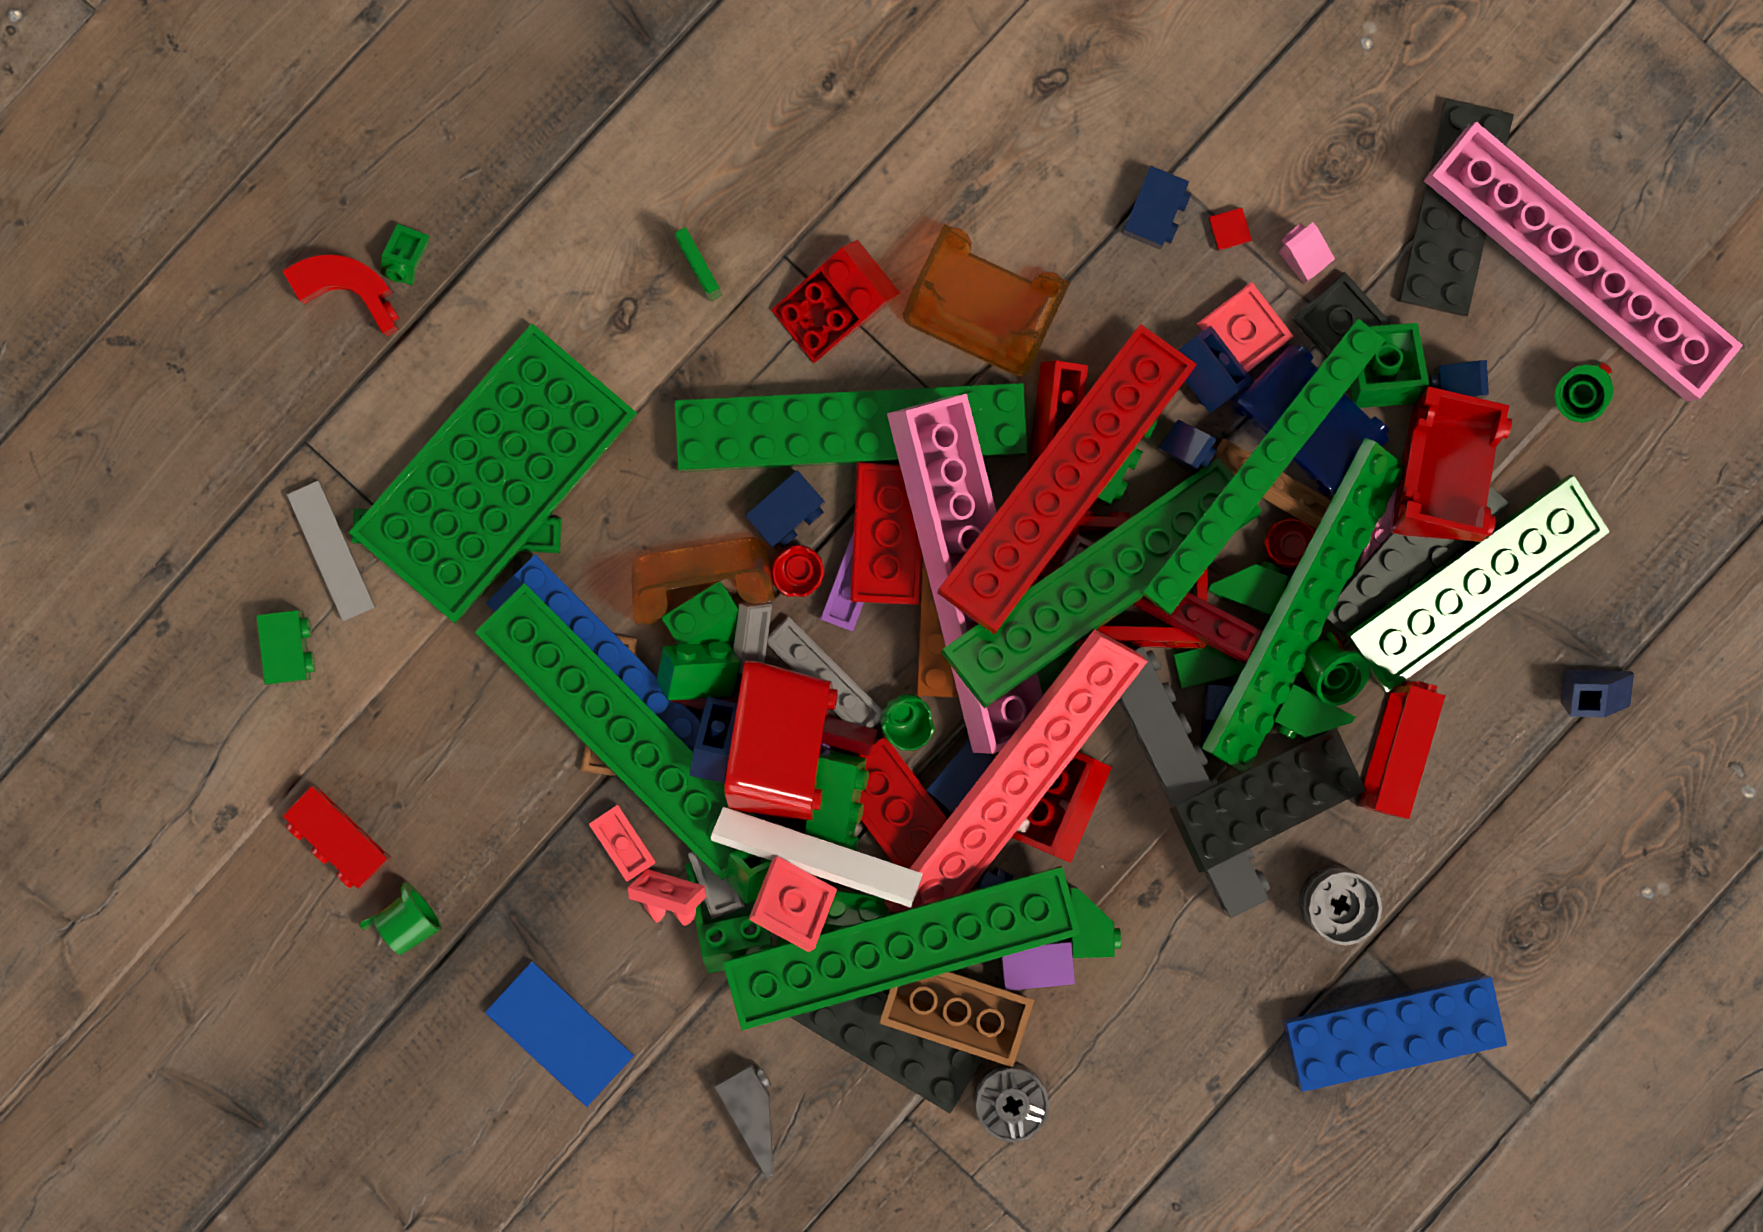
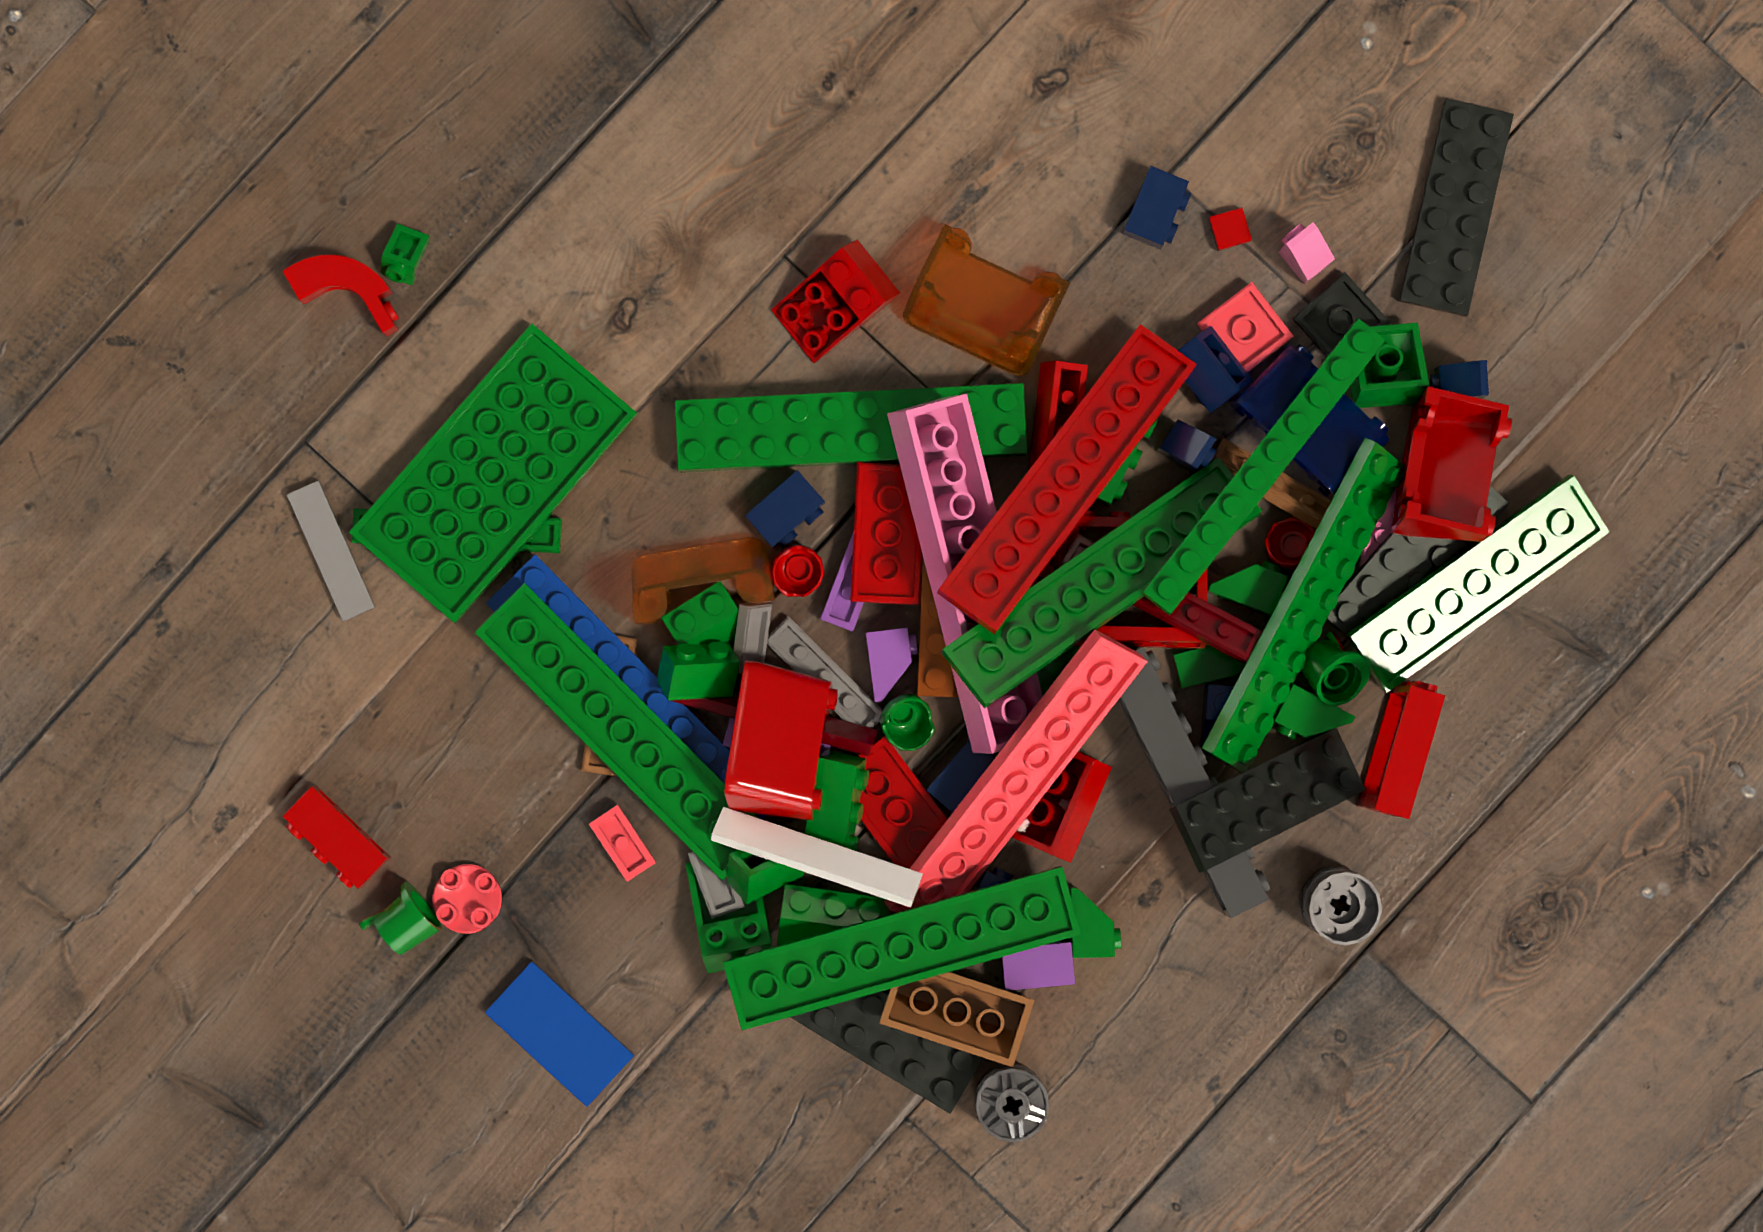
(285, 647): green brick -> none
(466, 898): none -> coral dish
(664, 892): coral tile -> none
(698, 264): green tile -> none
(714, 740): dark blue brick -> none
(749, 1106): flat silver slope -> none
(793, 904): coral plate -> none
(889, 658): none -> medium lavender slope
(1394, 1032): blue brick -> none
(1583, 262): bright pink brick -> none
(1585, 392): green hat -> none
(1596, 692): dark blue slope -> none

